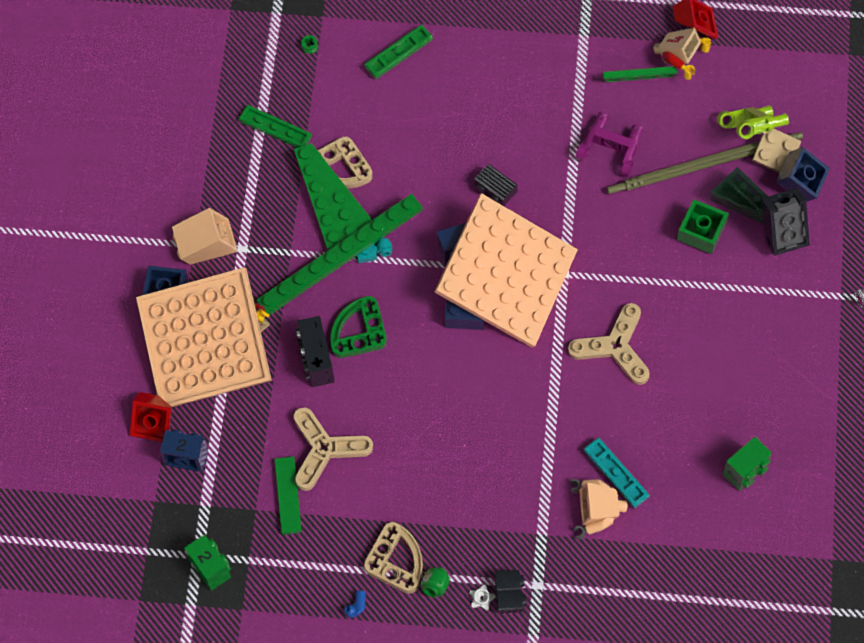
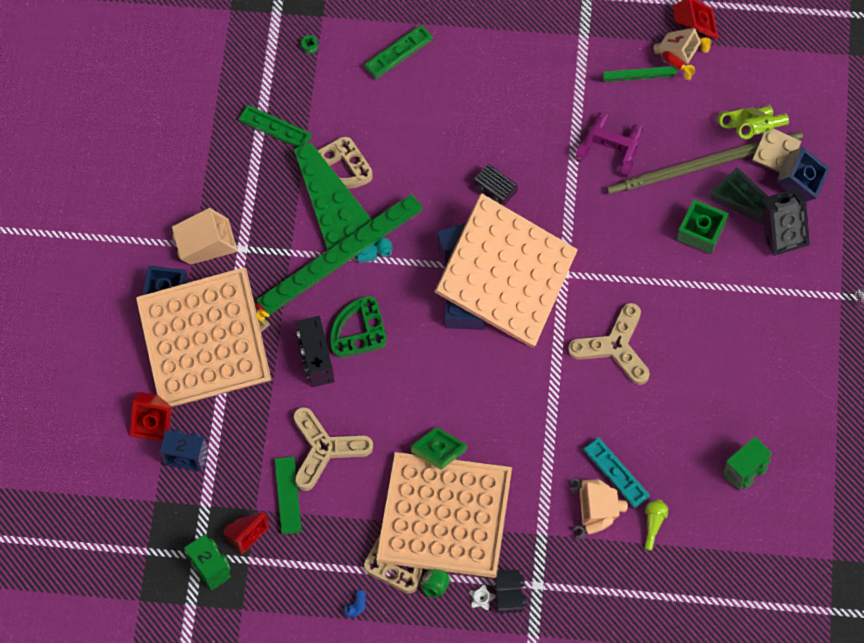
(246, 531): none -> red slope
(438, 448): none -> green plate
(444, 516): none -> light nougat plate
(656, 512): none -> lime piece

